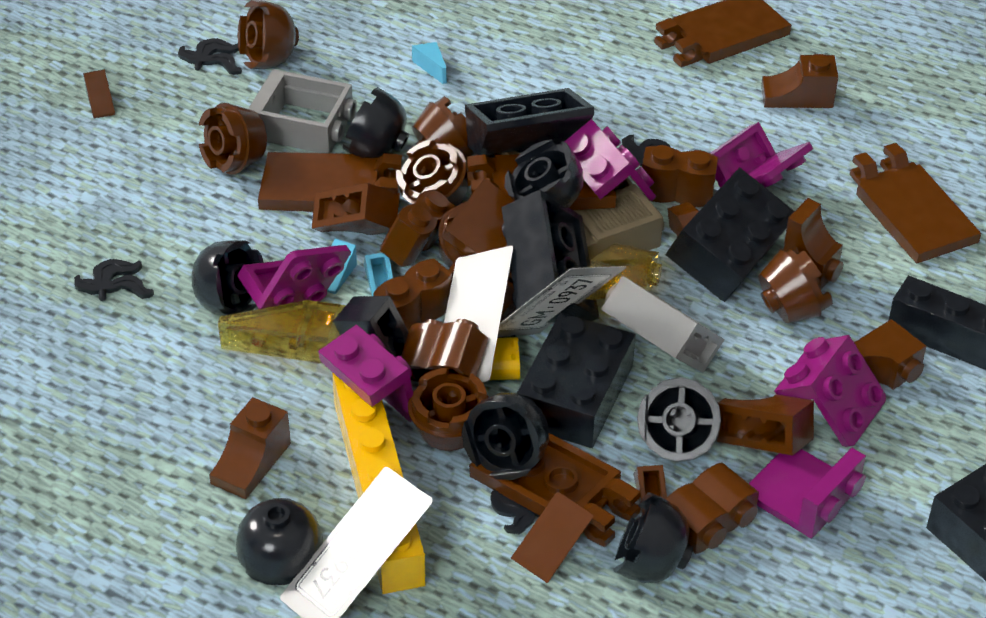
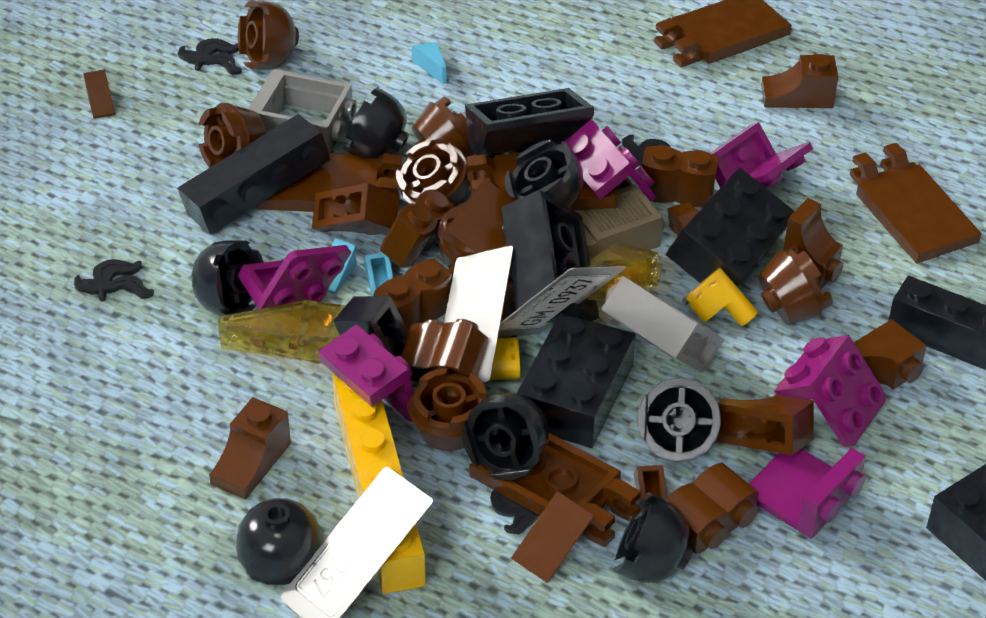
(254, 173): none -> black brick
(720, 292): none -> yellow piece

